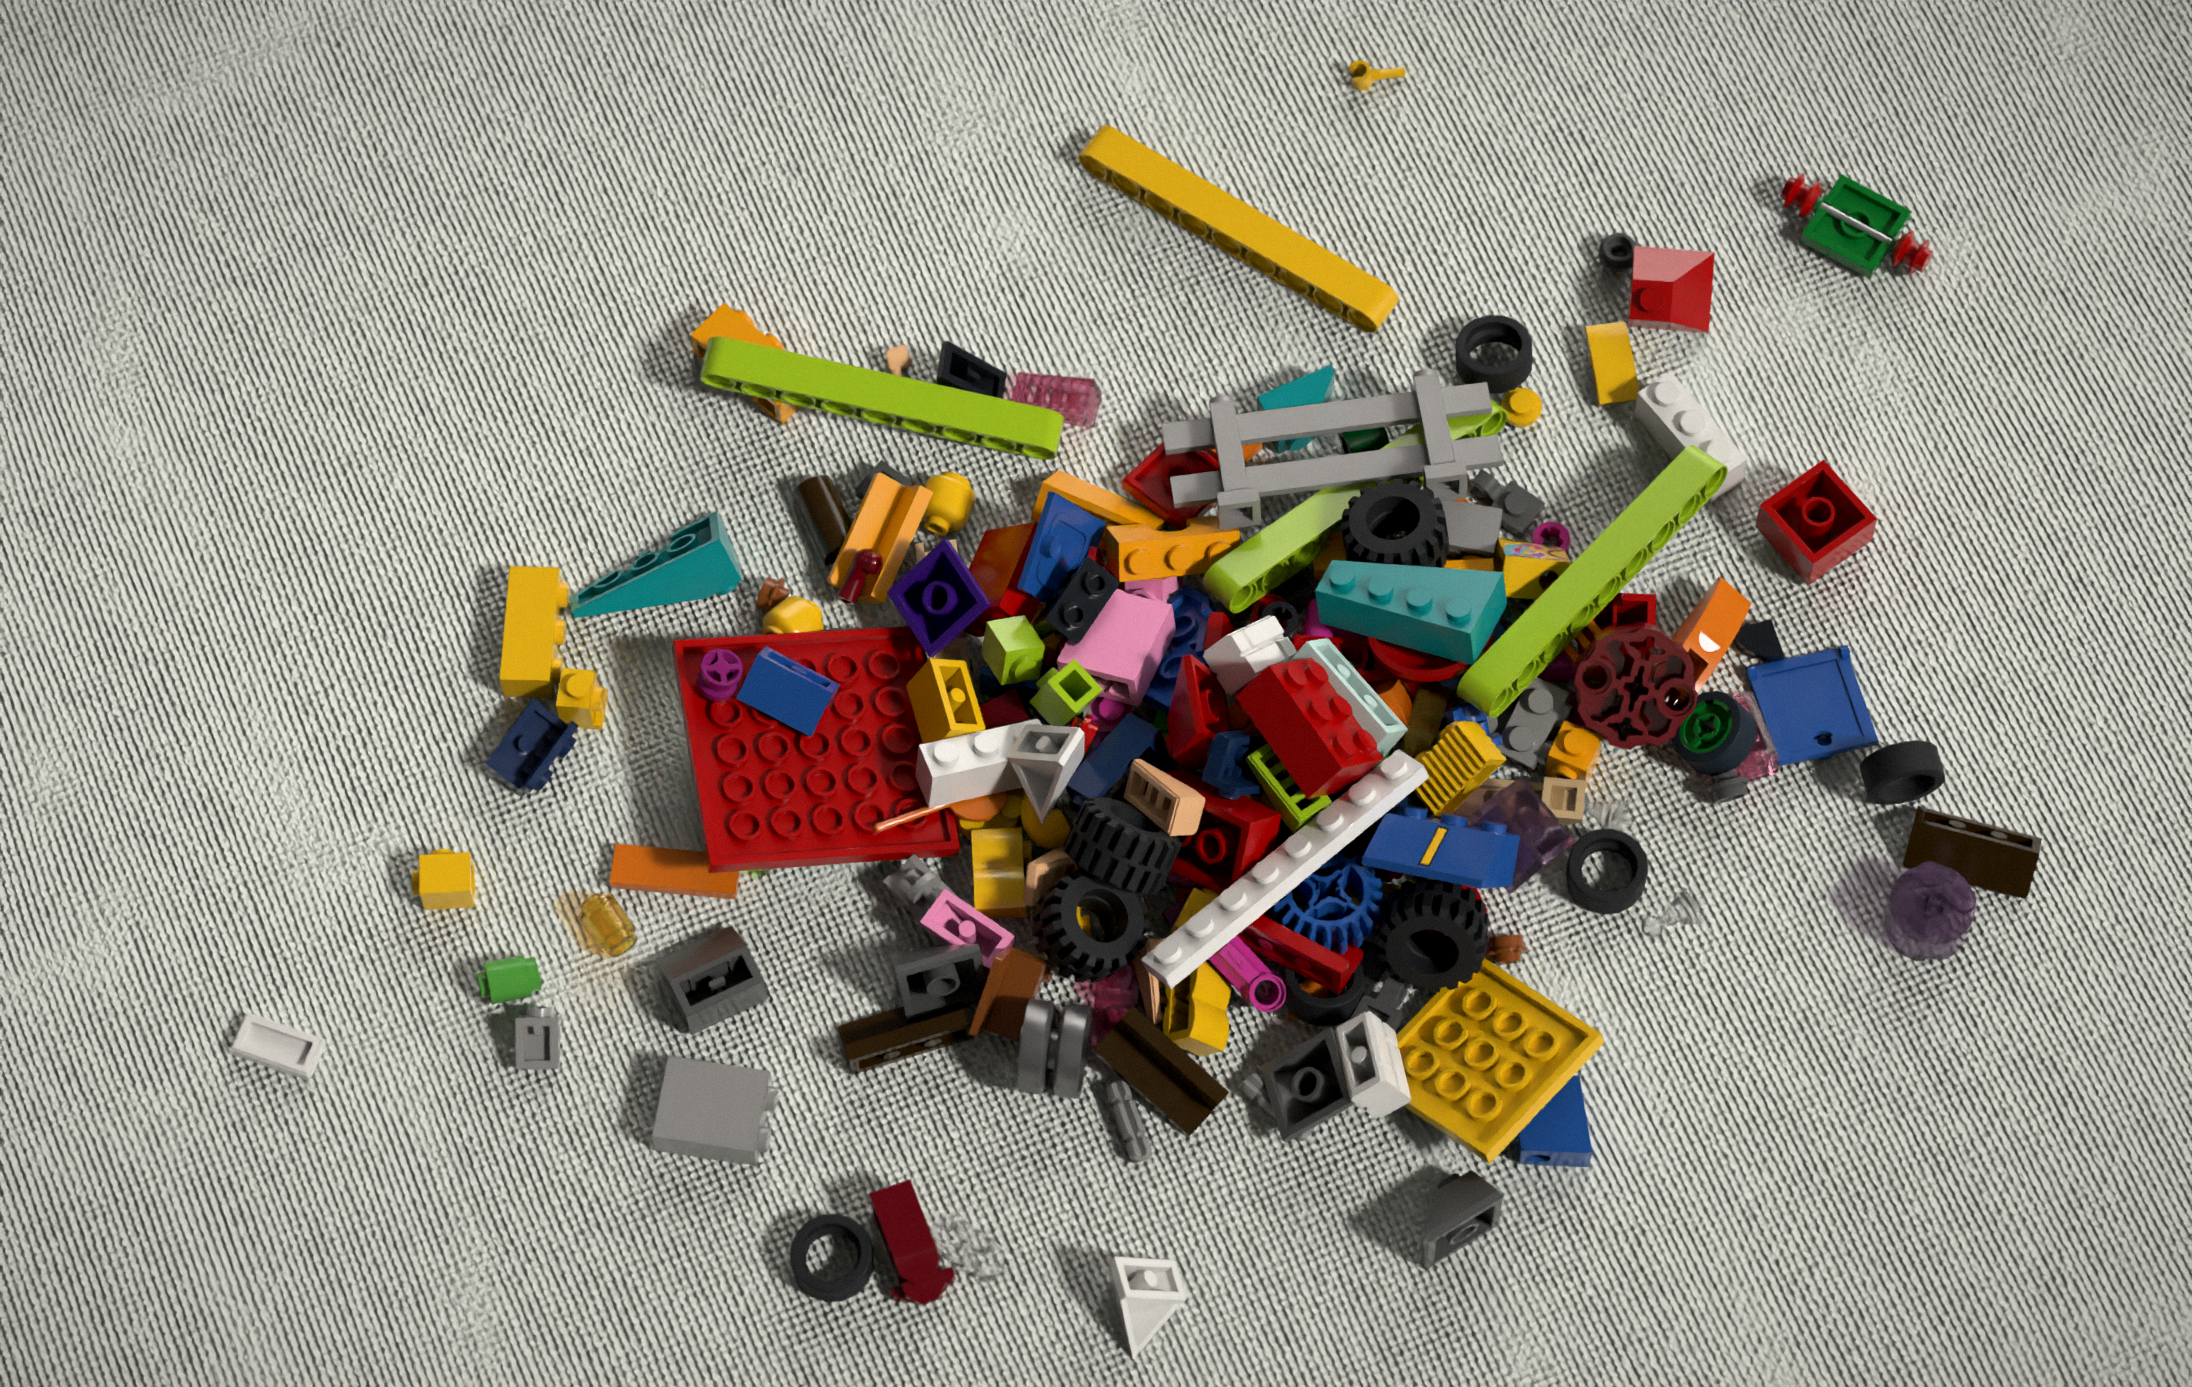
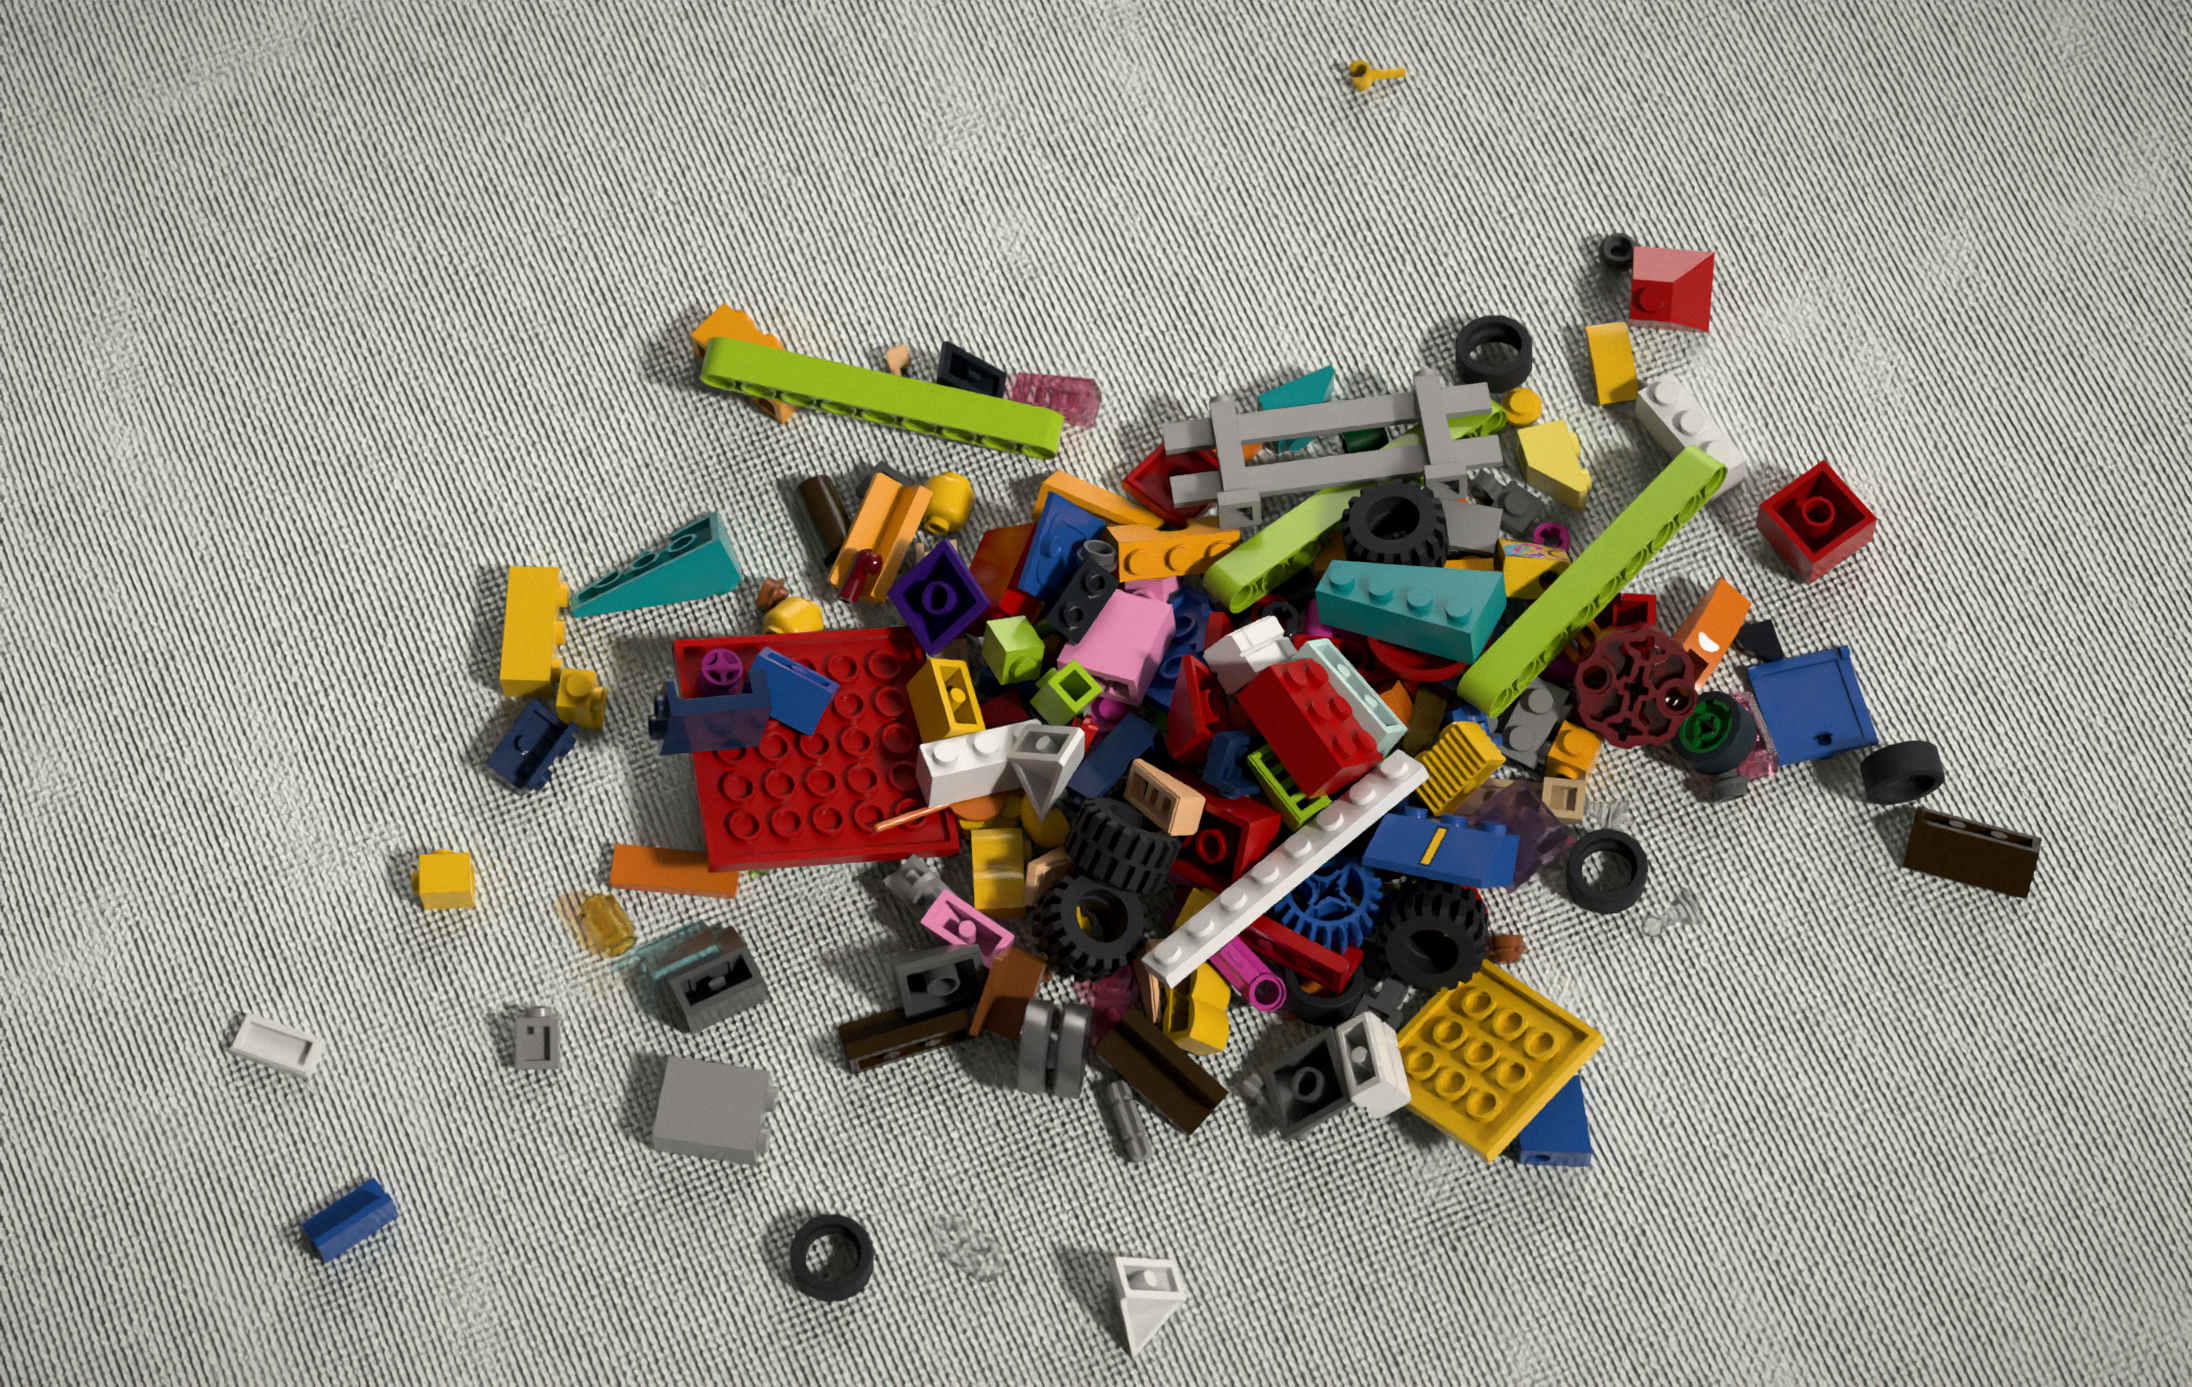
(350, 1220): none -> blue panel
(509, 979): bright green brick -> none
(678, 950): none -> clear light blue piece
(711, 721): none -> dark blue panel
(909, 1245): dark red piece -> none
(1100, 552): none -> dark grey plate
(1238, 229): yellow beam -> none
(1459, 1214): dark grey slope -> none
(1551, 462): none -> light yellow slope
(1855, 225): green plate -> none
(1936, 891): clear purple brick -> none

